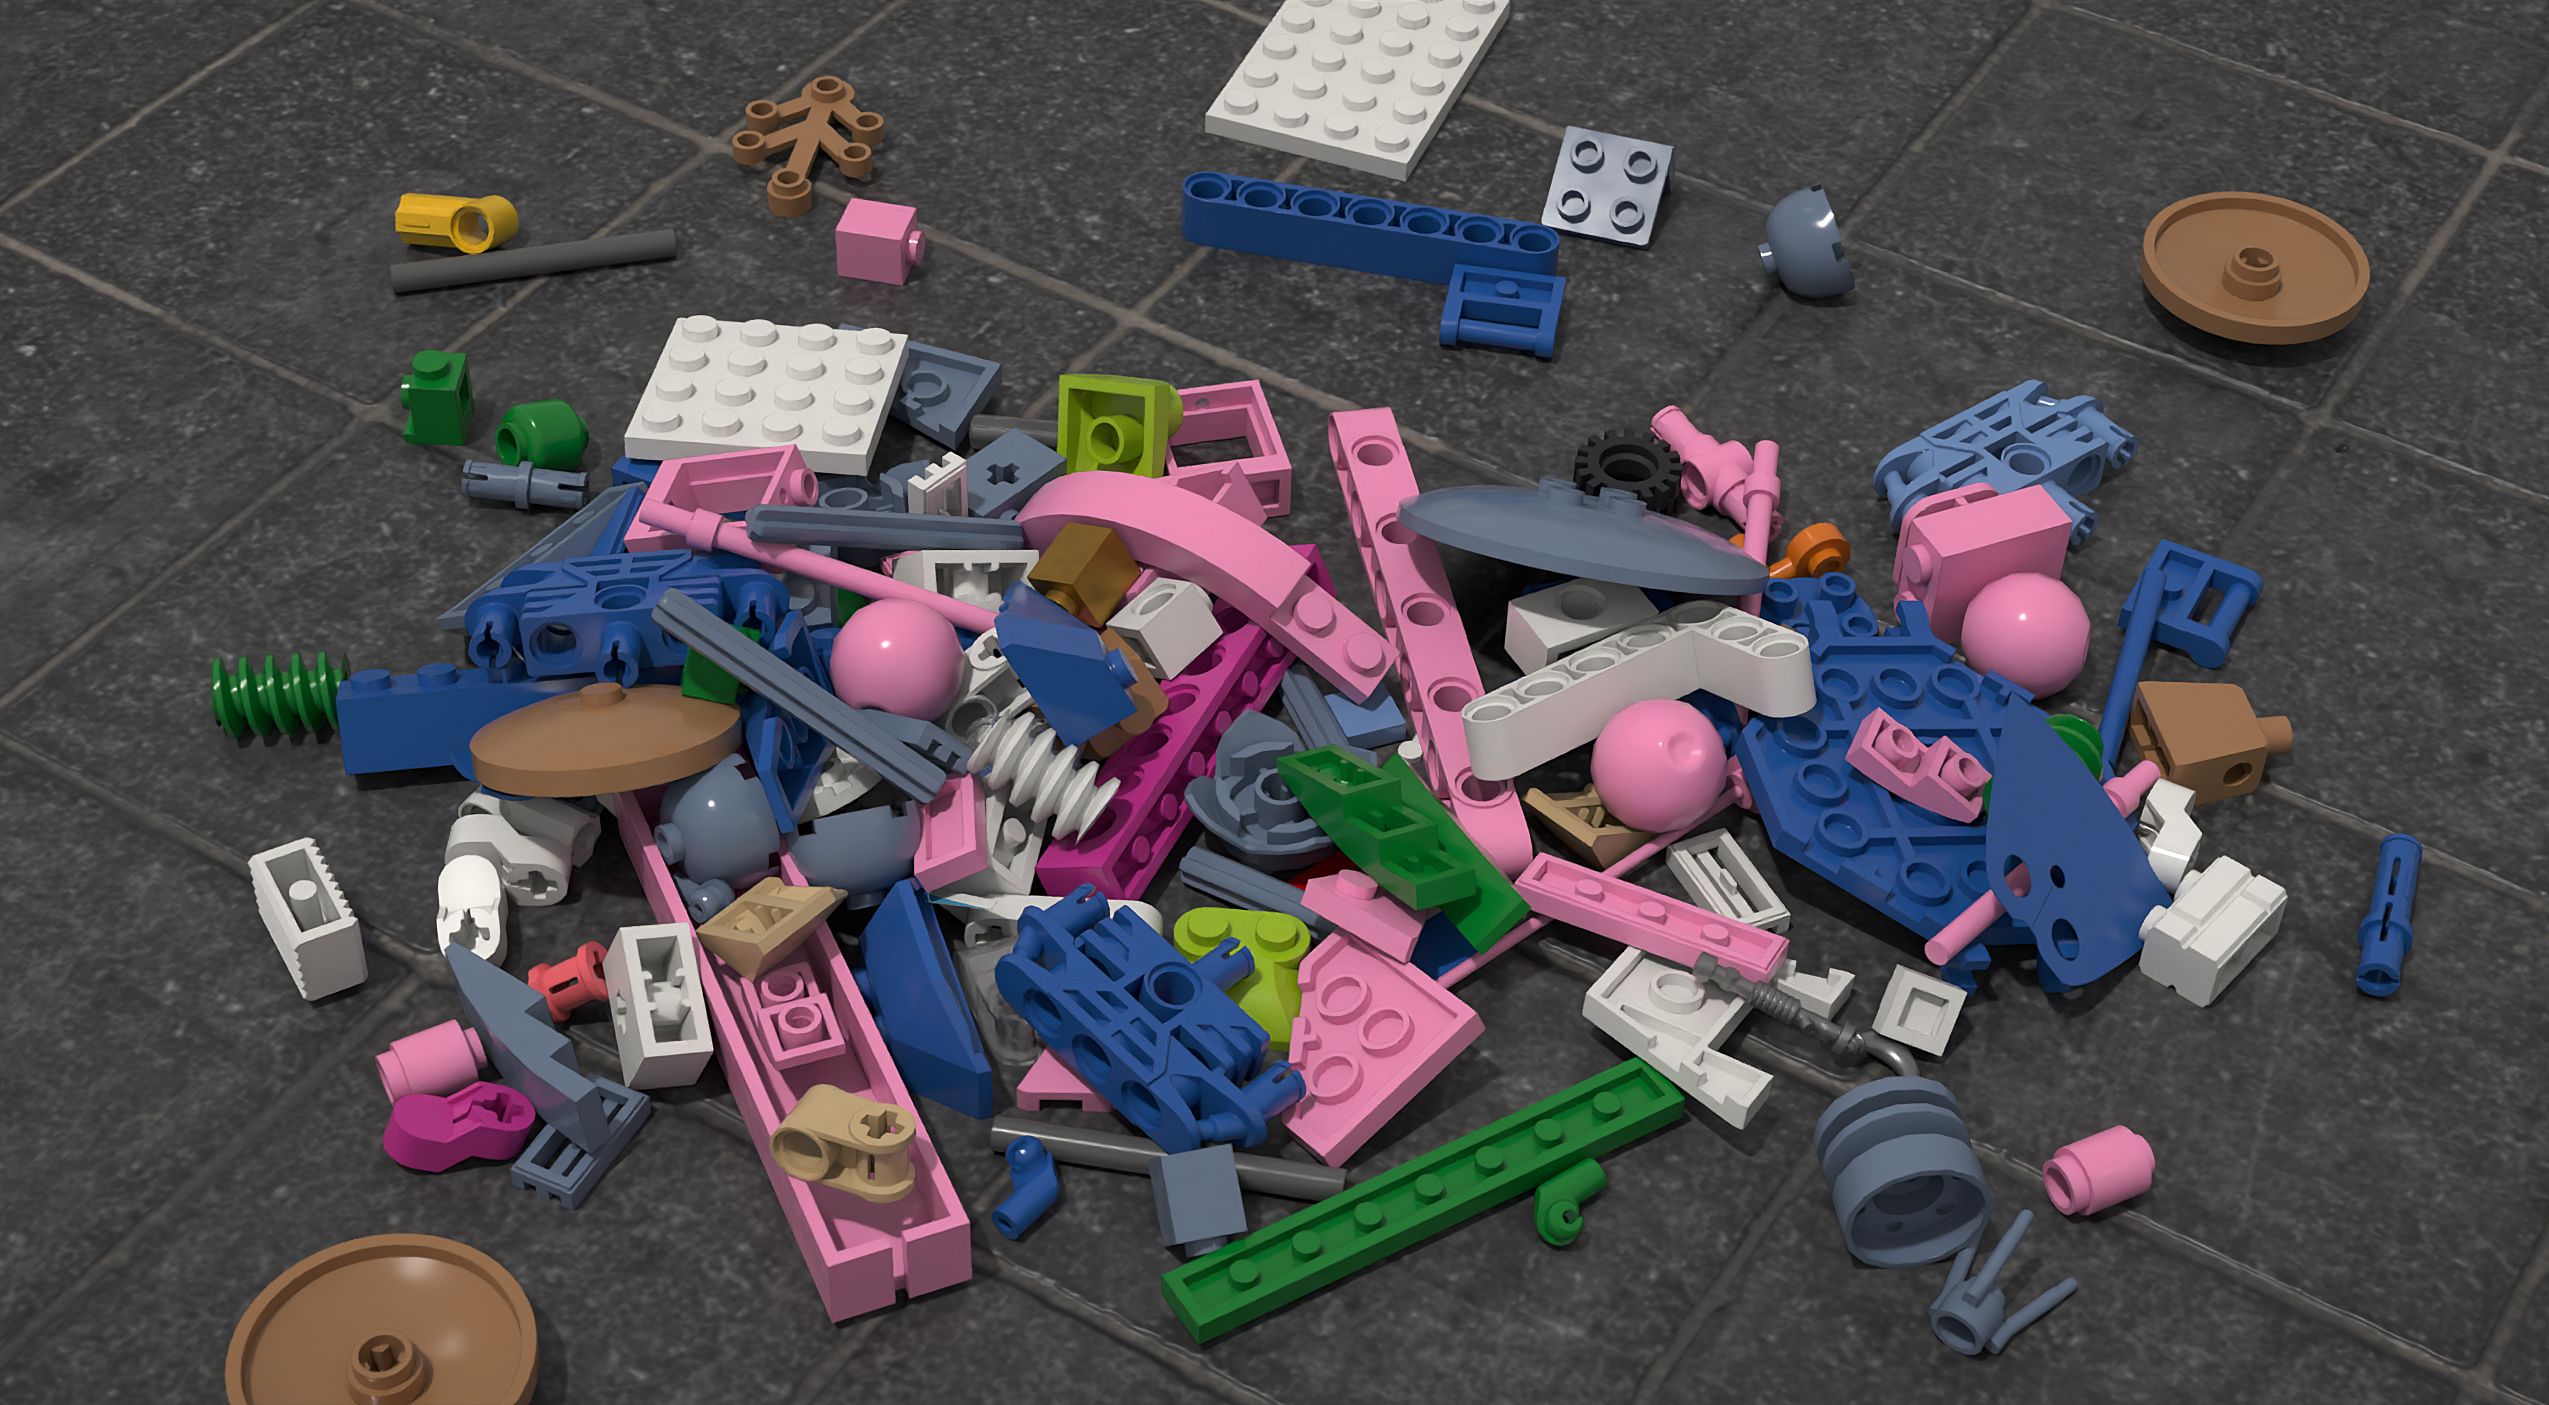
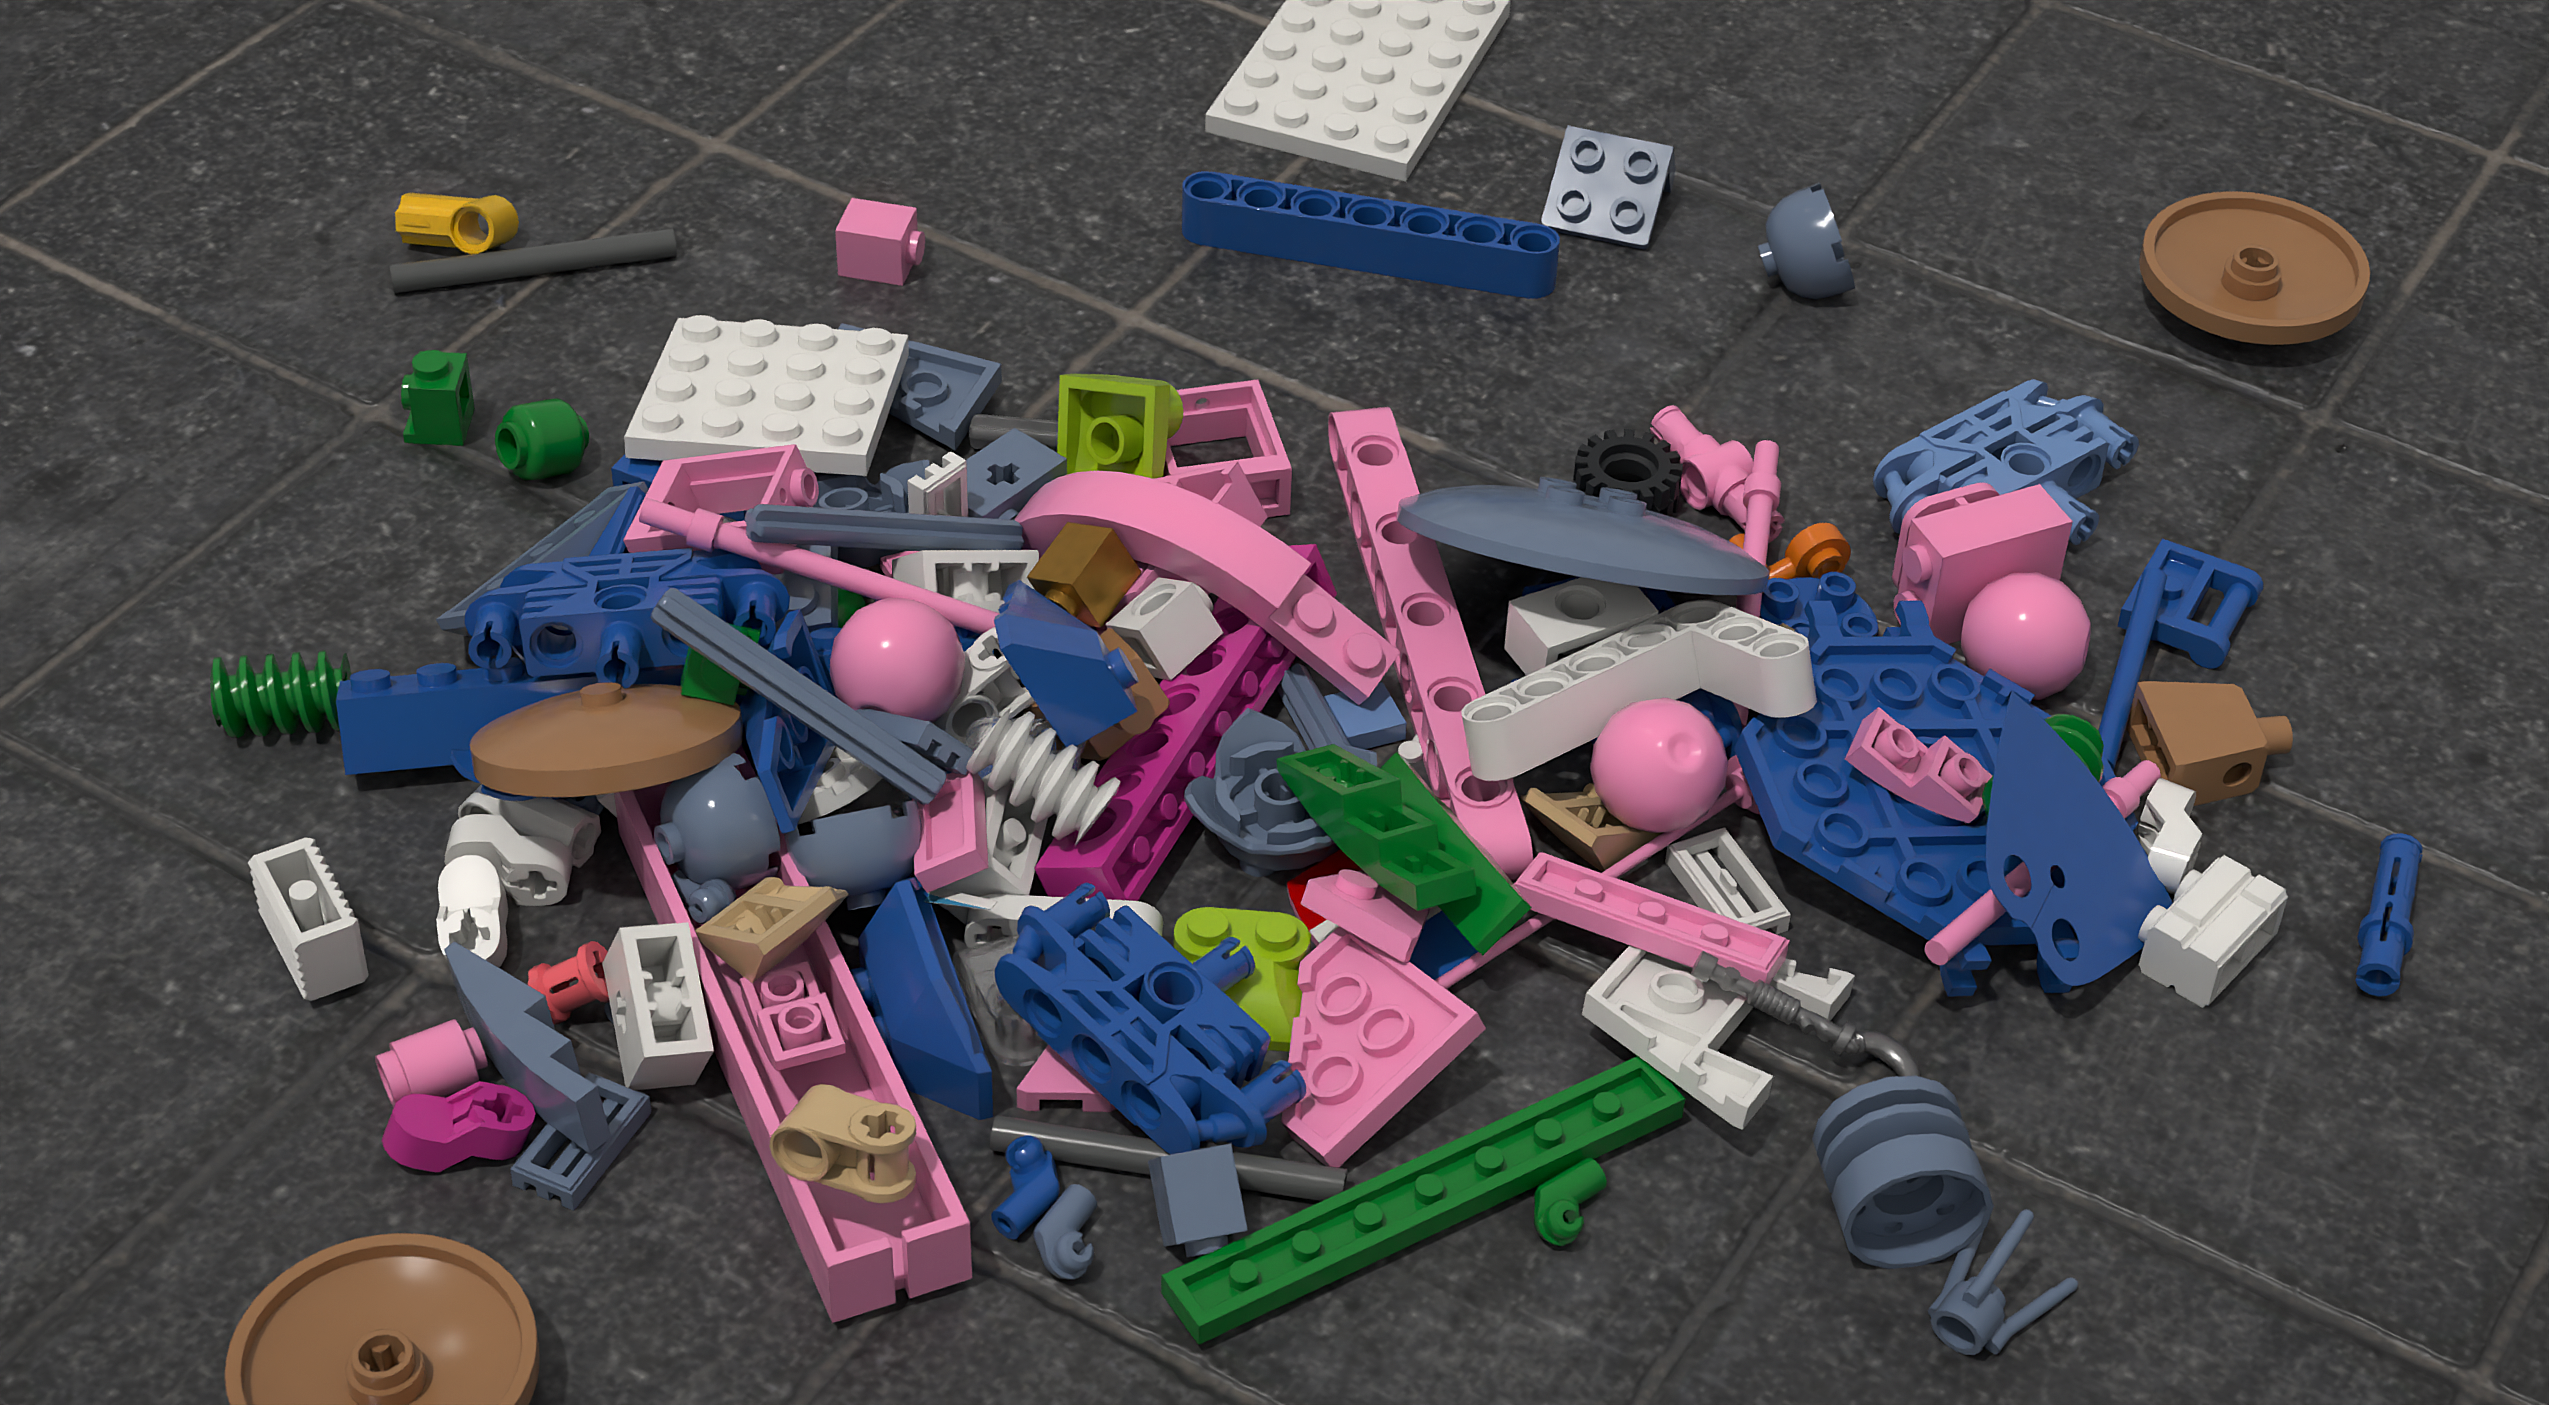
(525, 485): sand blue pin -> none
(825, 102): medium nougat plant -> none
(1059, 1236): none -> sand blue arm
(1249, 888): sand blue axle -> none
(1507, 298): blue plate -> none
(1919, 1010): white tile -> none
(2099, 1171): bright pink brick -> none

